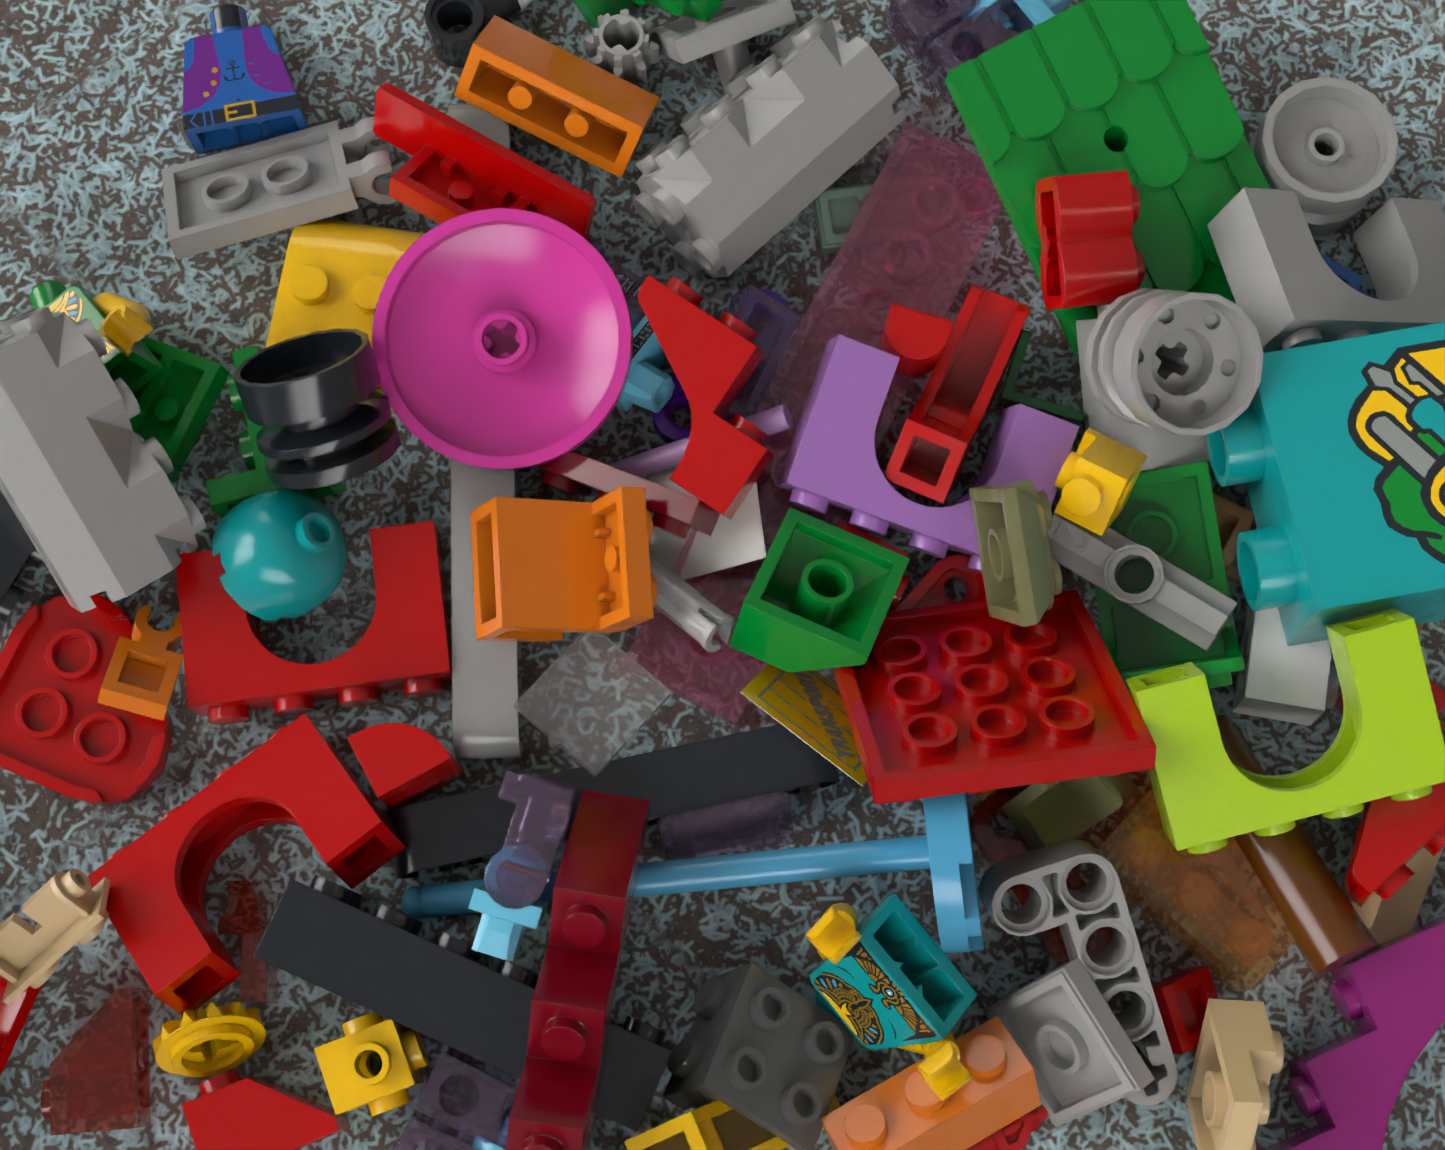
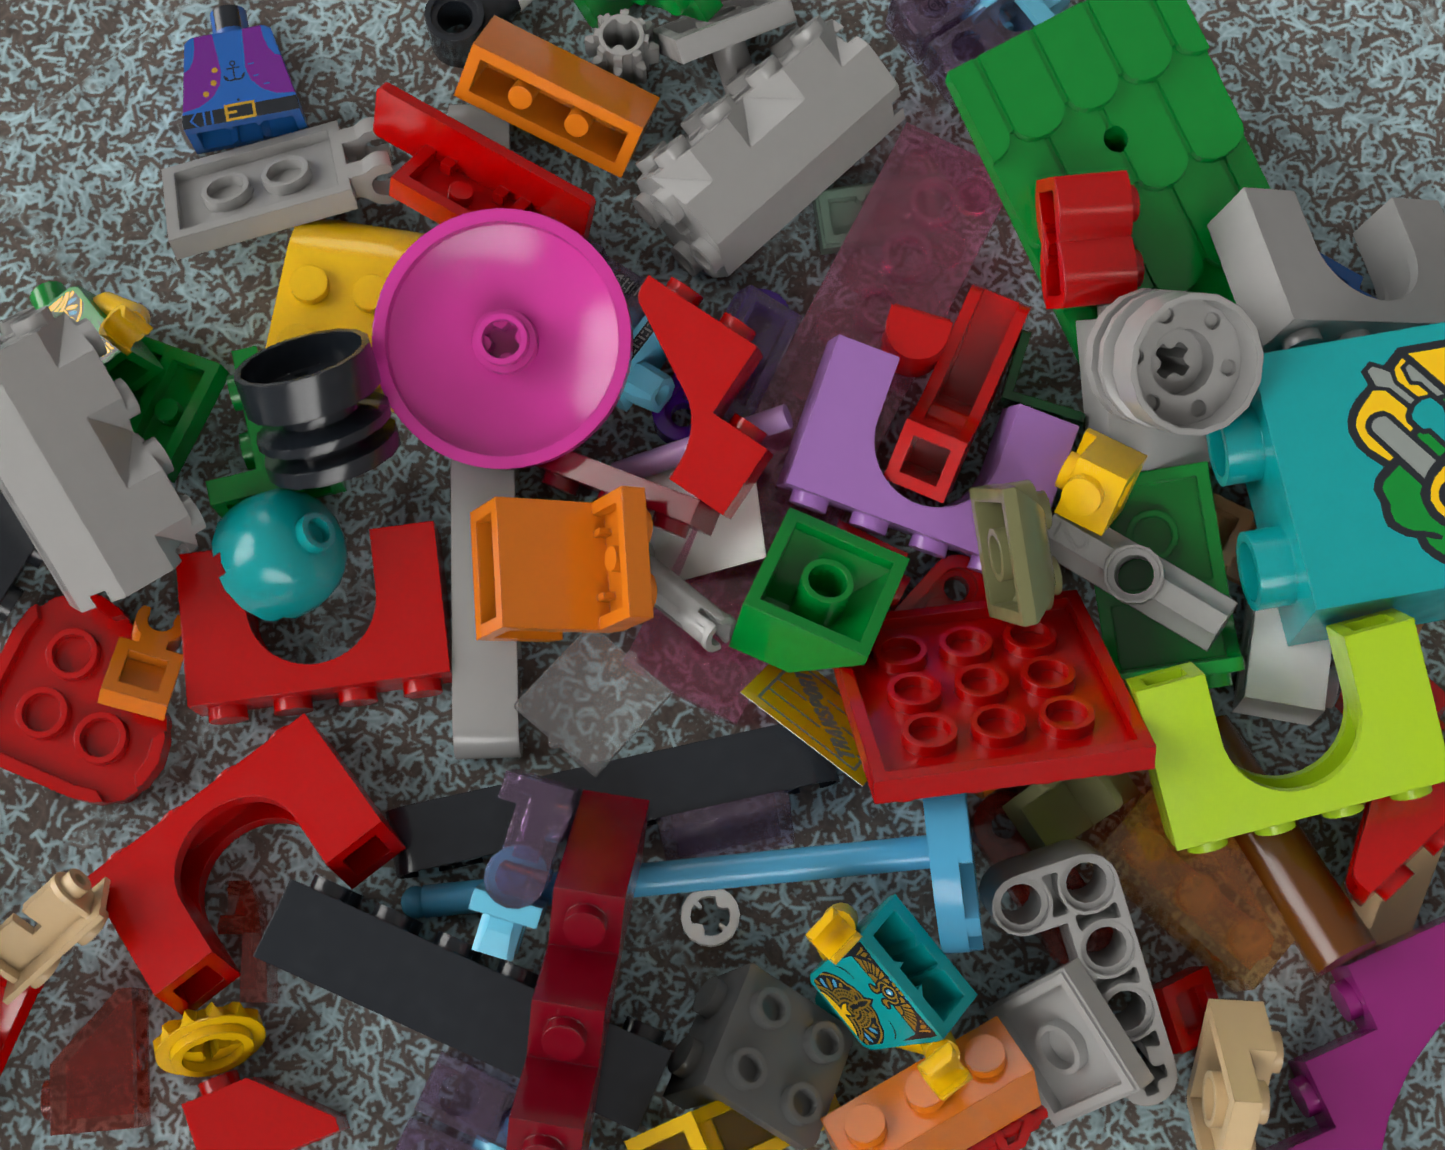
(348, 1070): yellow brick -> none
(403, 762): red brick -> none
(696, 931): none -> white bush
(1329, 147): light grey wheel -> none

